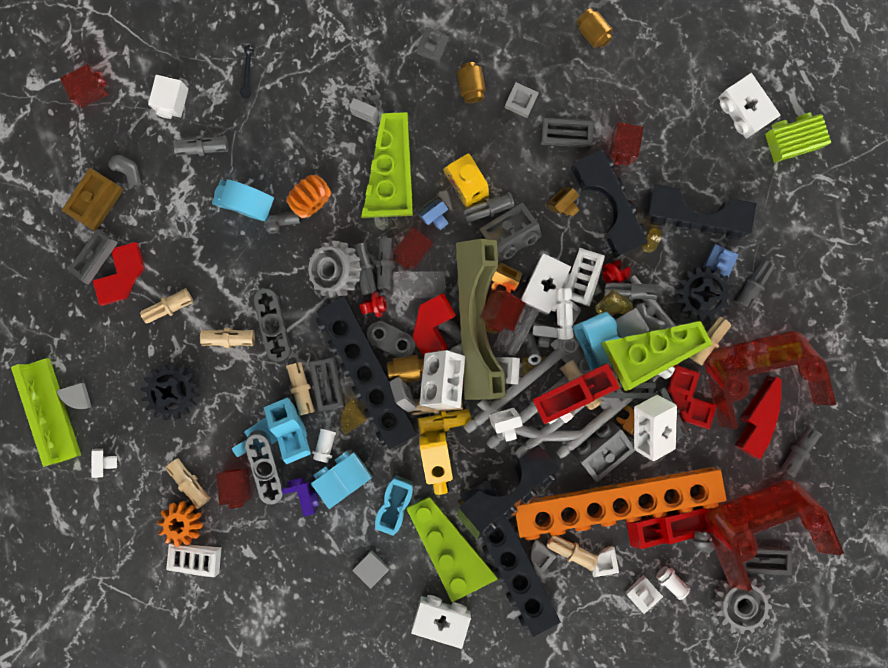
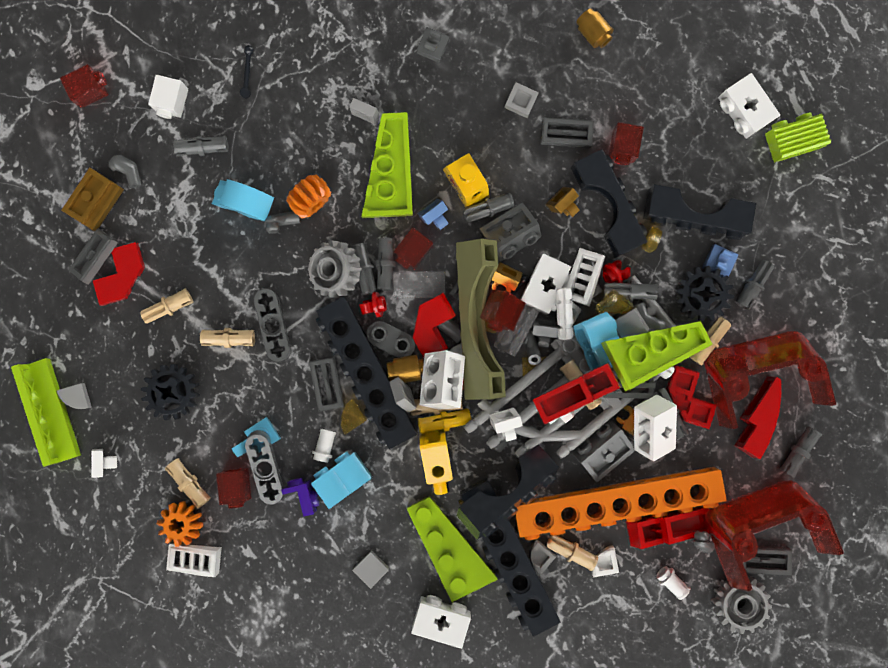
(289, 430): medium azure brick -> none
(300, 388): tan pin -> none
(395, 501): medium azure brick -> none
(471, 82): pearl gold brick -> none
(511, 369): white tile -> none
(643, 594): white tile -> none

